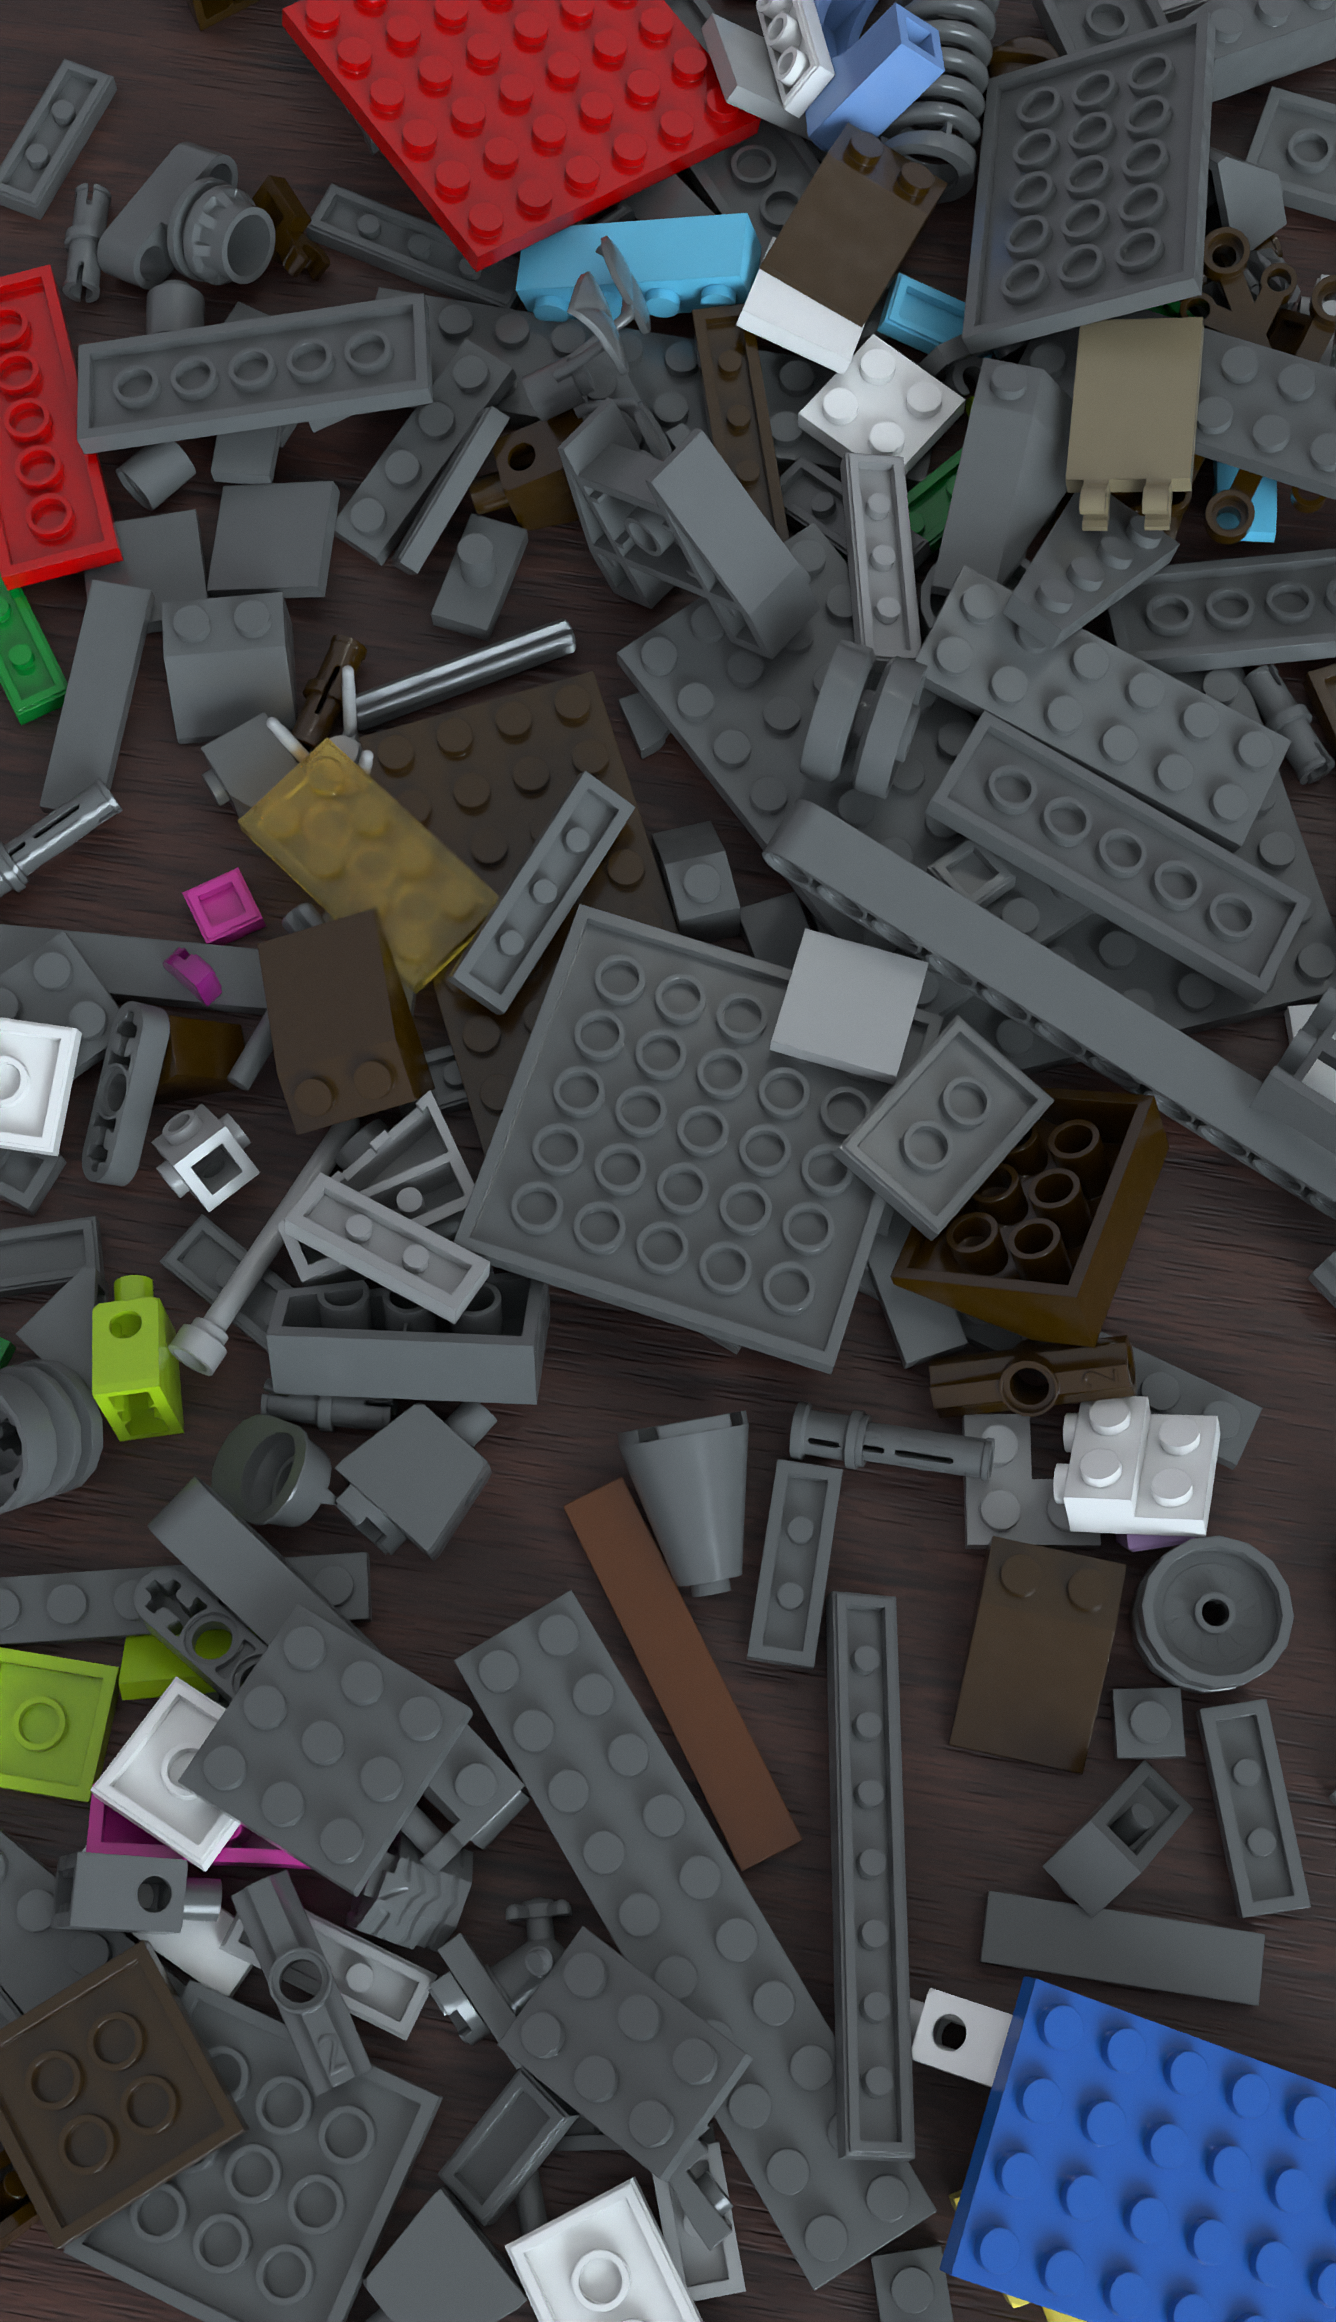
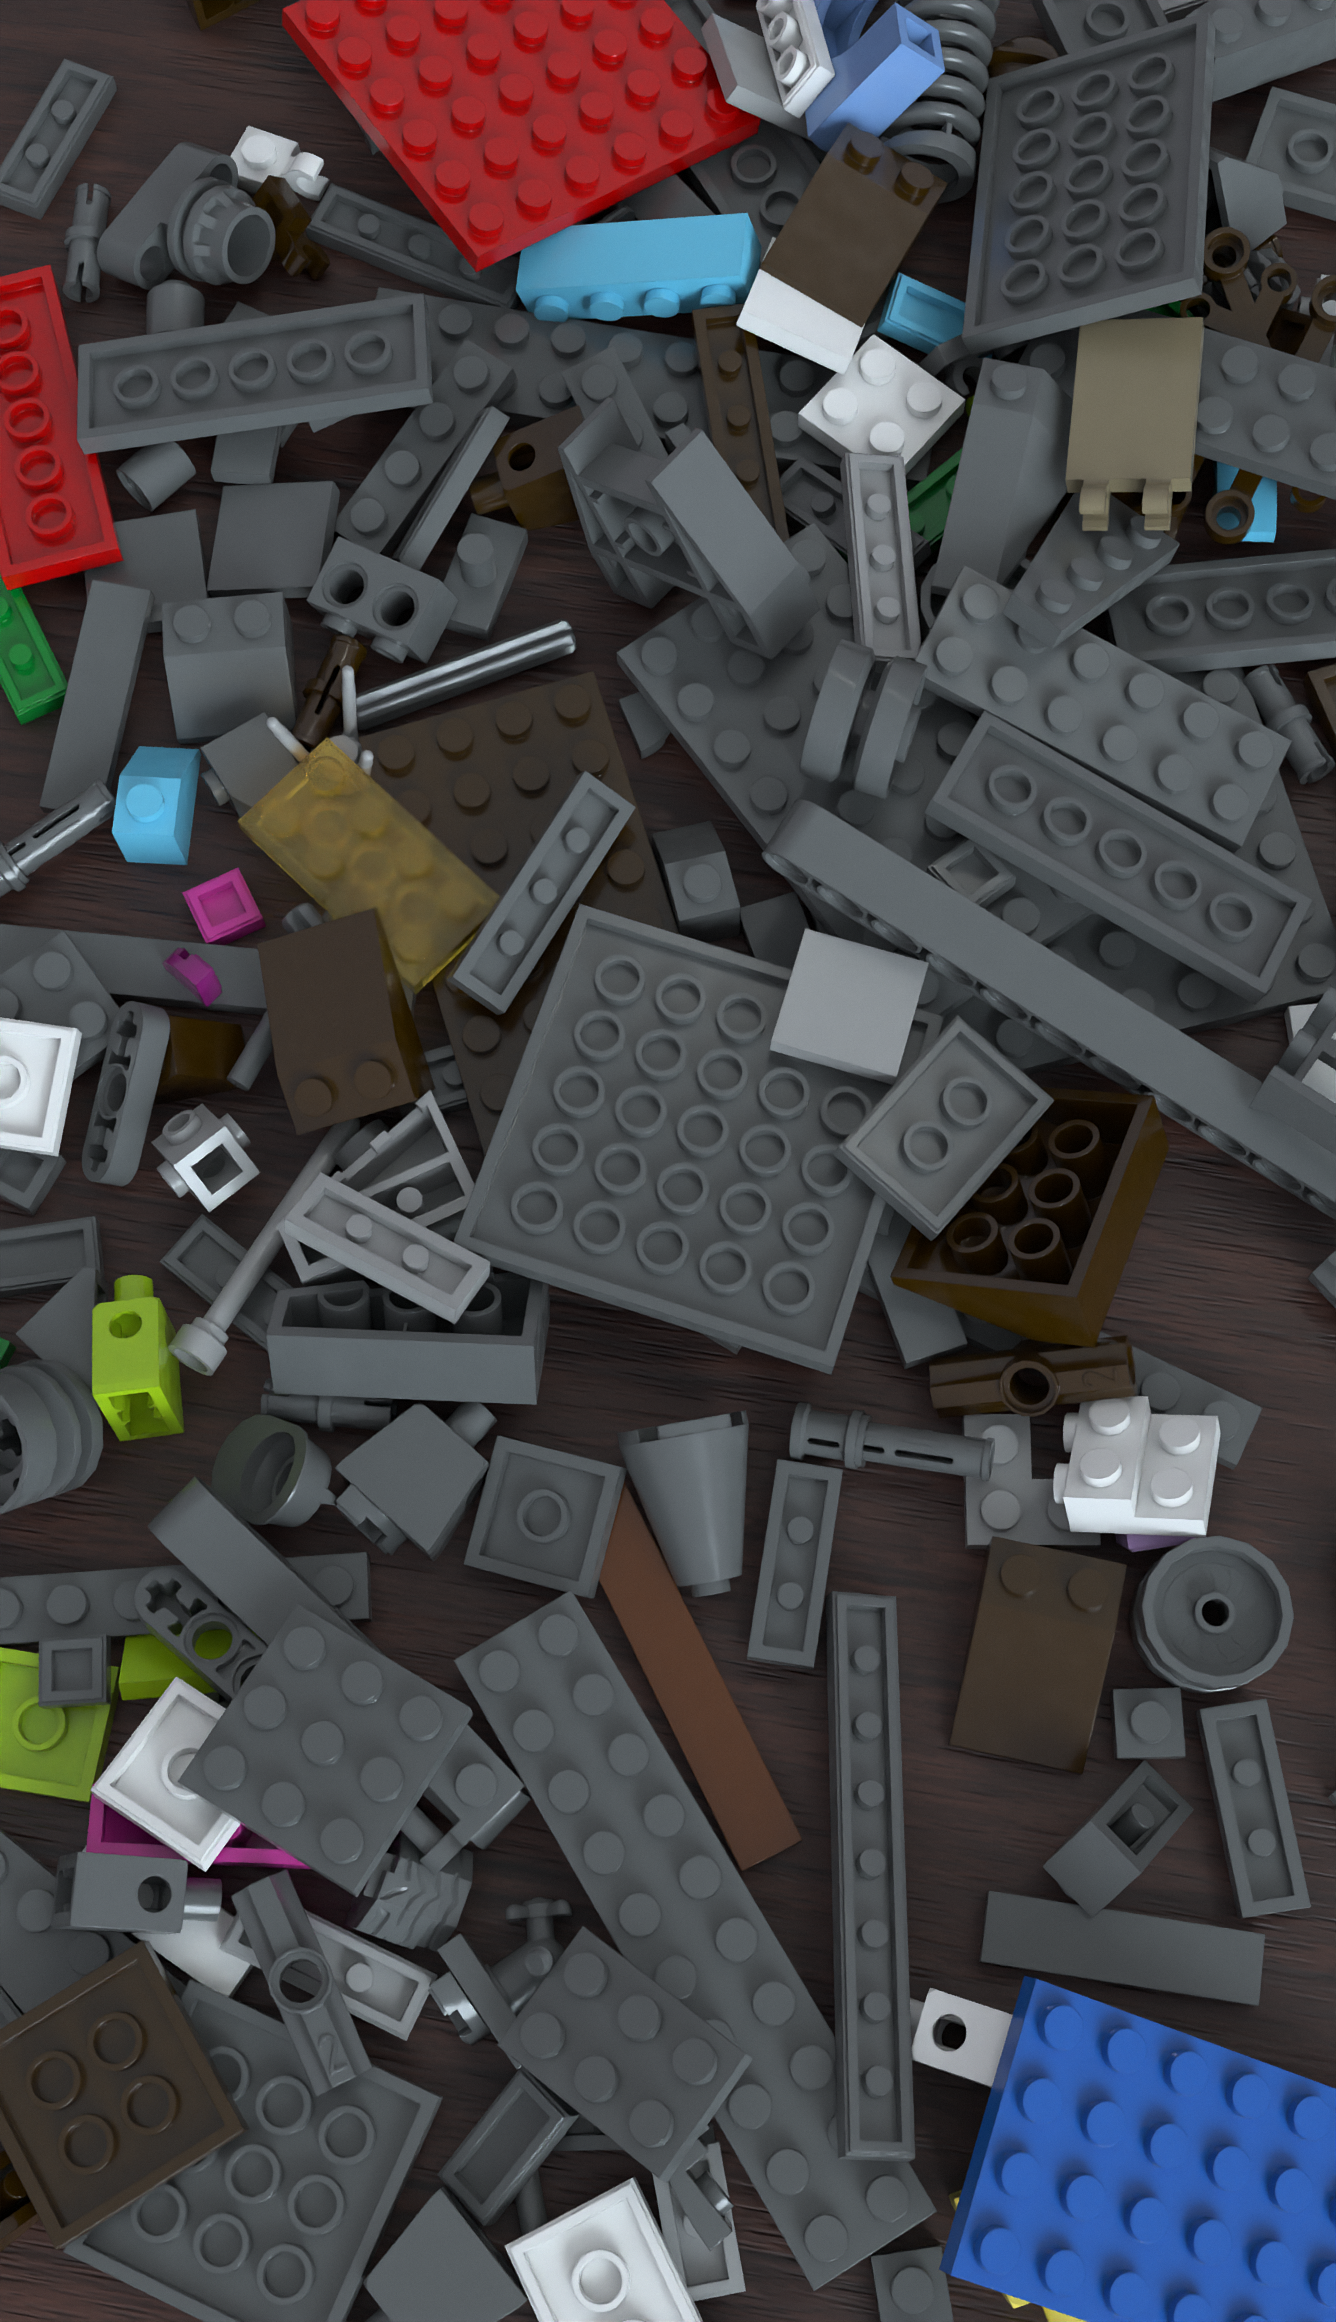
(74, 1671): none -> dark grey tile
(157, 805): none -> medium azure slope
(268, 154): none -> white plate
(386, 594): none -> dark grey brick
(545, 1516): none -> dark grey tile
(568, 381): dark grey plant -> none

